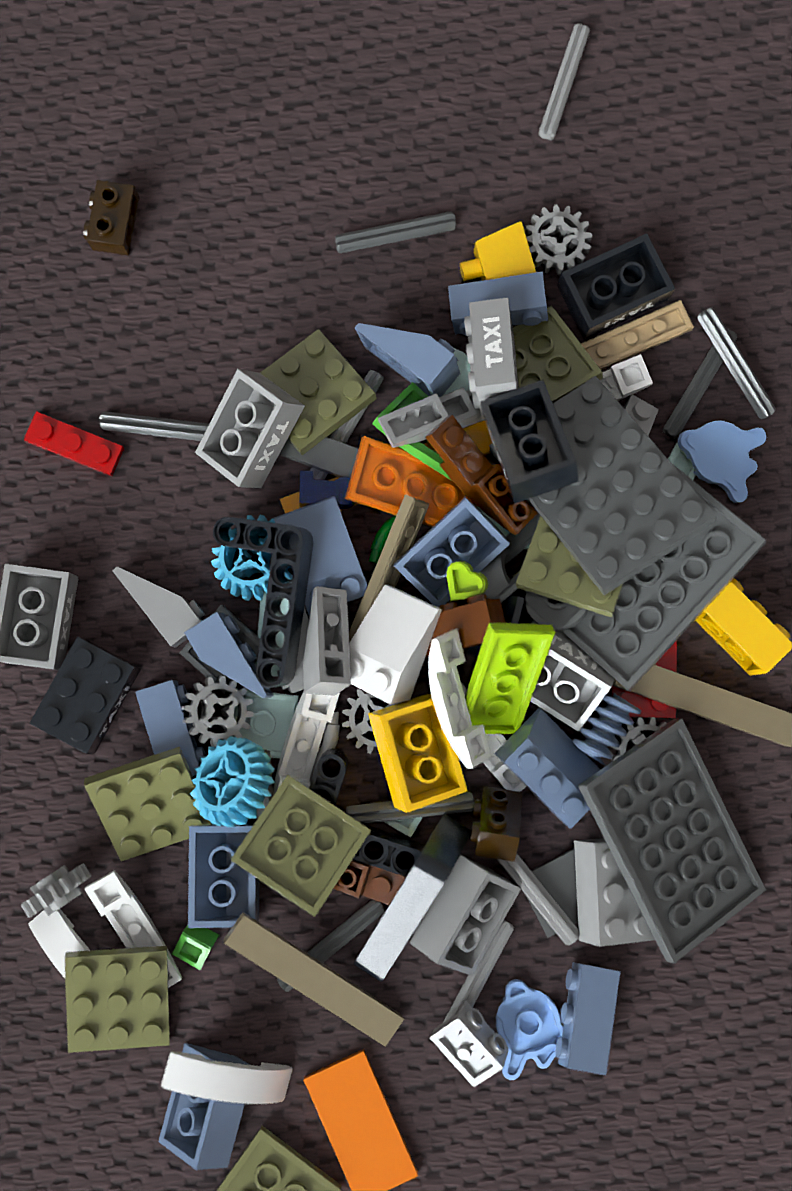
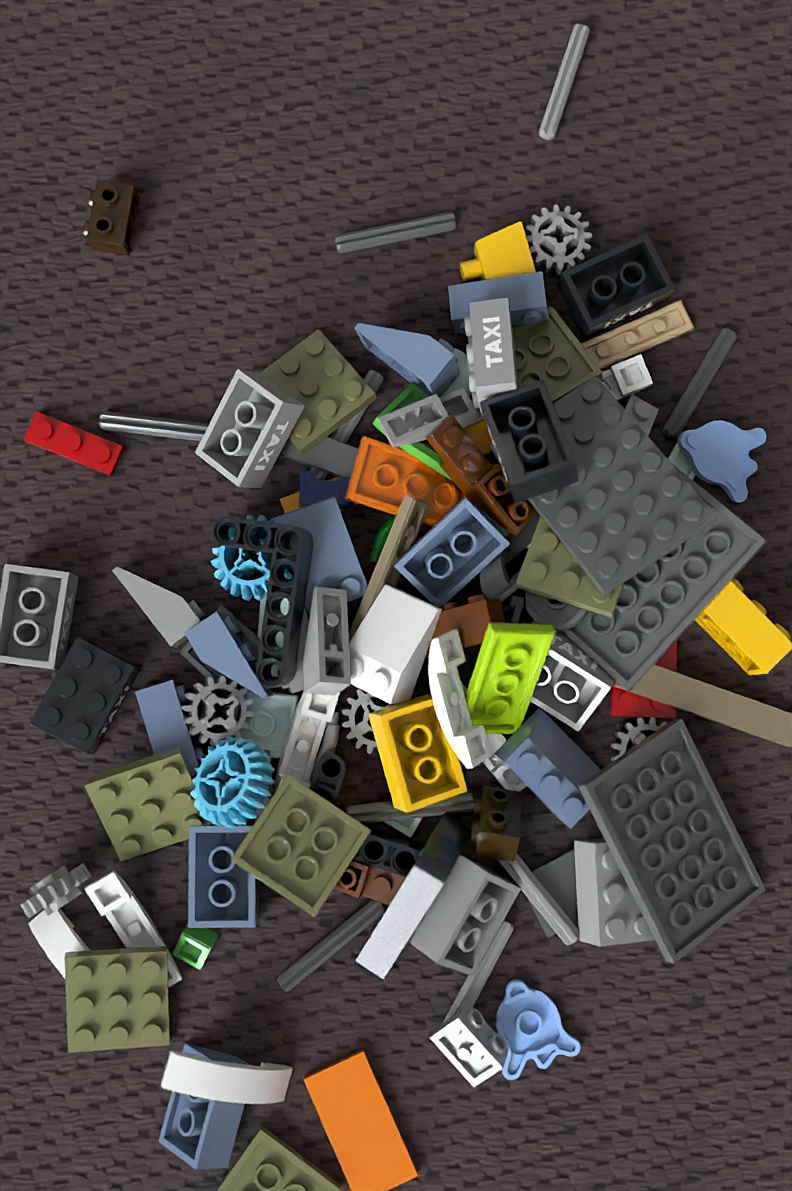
(313, 979): dark tan tile -> none
(464, 581): lime tile -> none
(588, 1018): sand blue brick -> none
(606, 727): sand blue piece -> none
(736, 363): axle -> none

